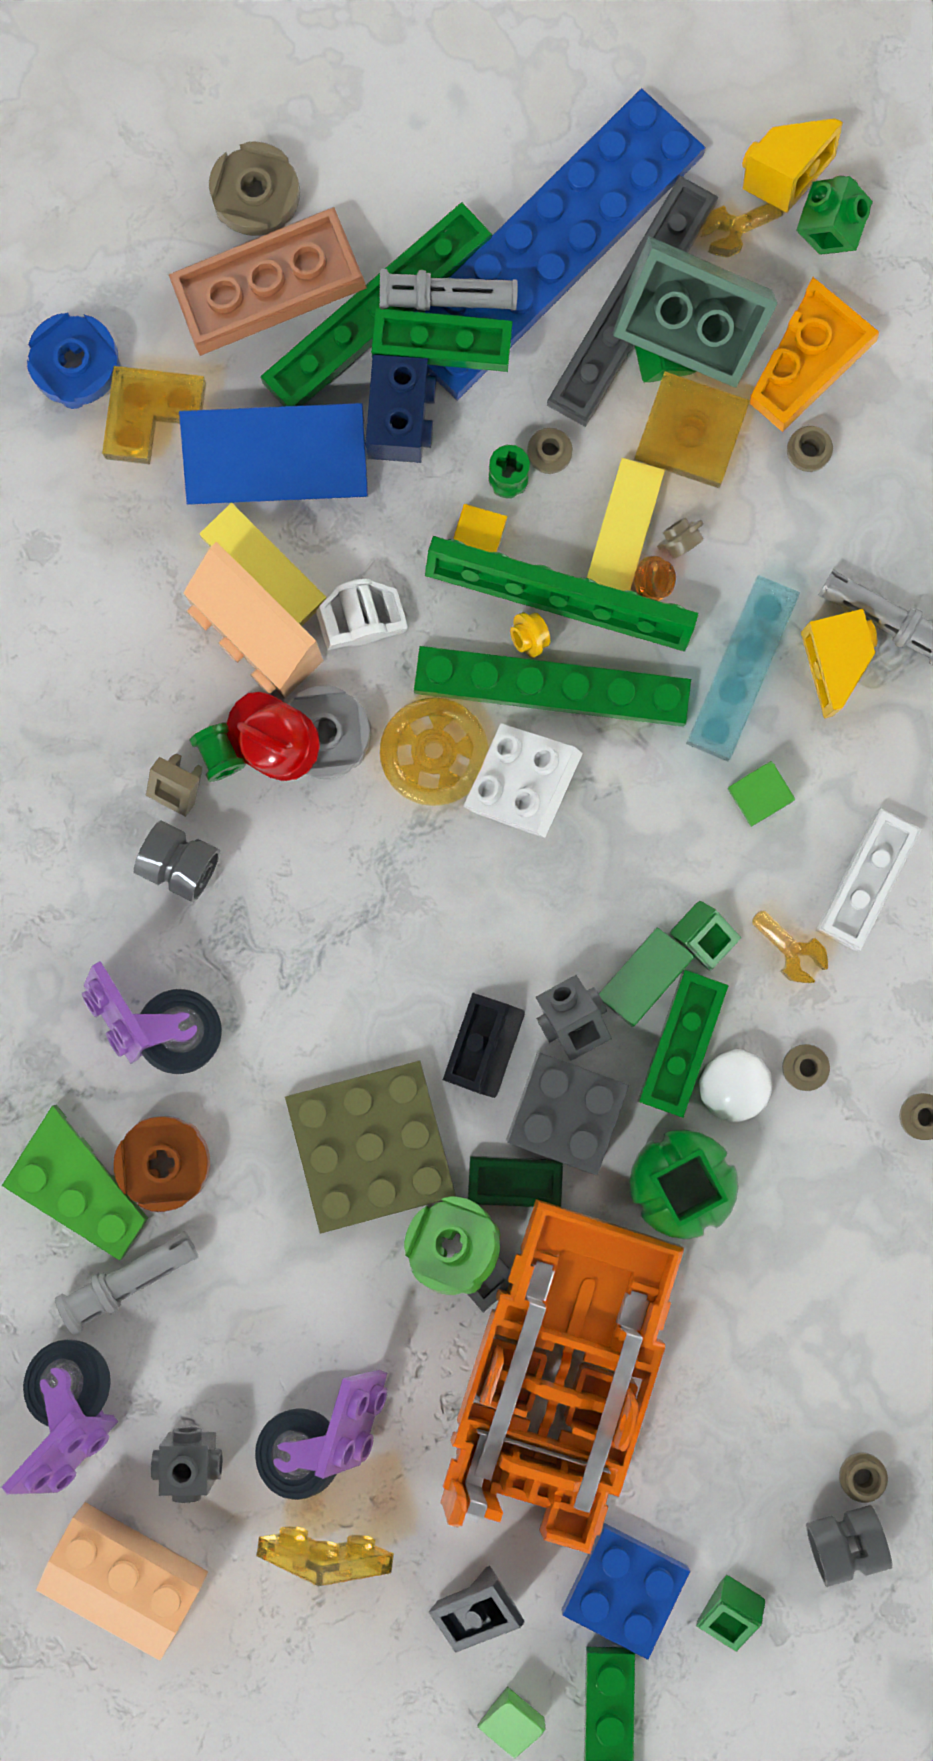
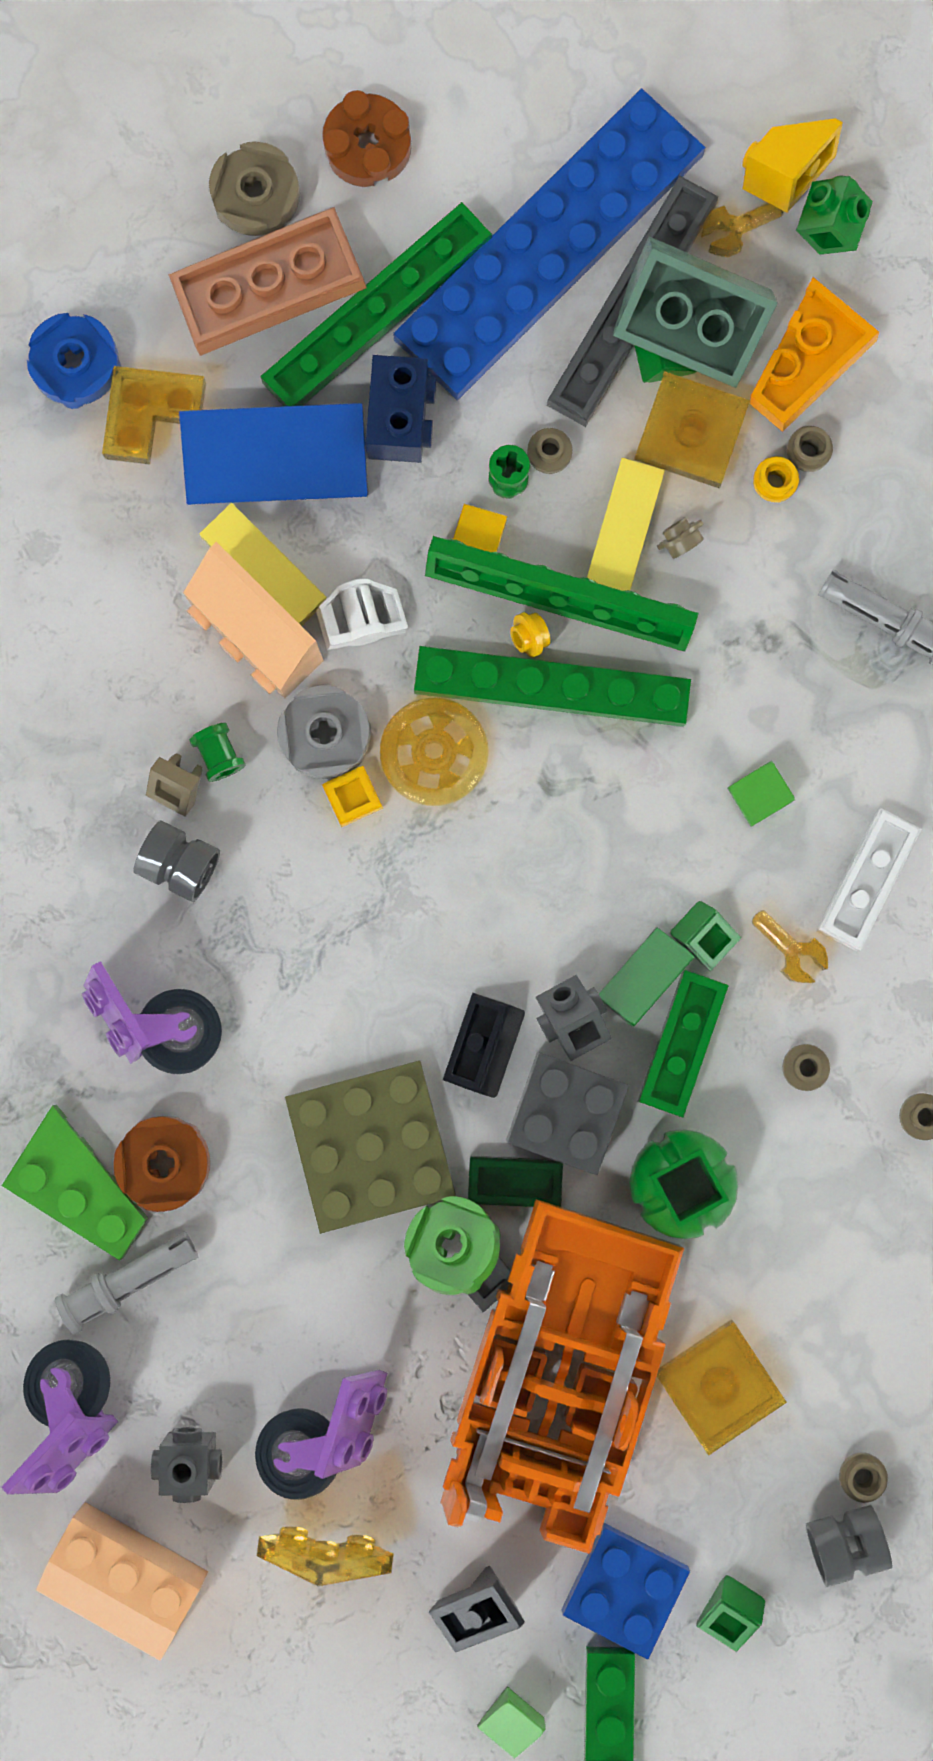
(273, 736): red piece -> none
(352, 796): none -> yellow tile
(363, 114): none -> dark orange plate
(422, 291): light grey pin -> none
(443, 339): green plate -> none
(523, 780): white plate -> none
(654, 578): clear orange plate -> none
(720, 1387): none -> clear yellow plate
(735, 1086): white hair -> none
(743, 668): clear light blue plate -> none
(776, 466): none -> yellow plate
(838, 656): yellow slope -> none

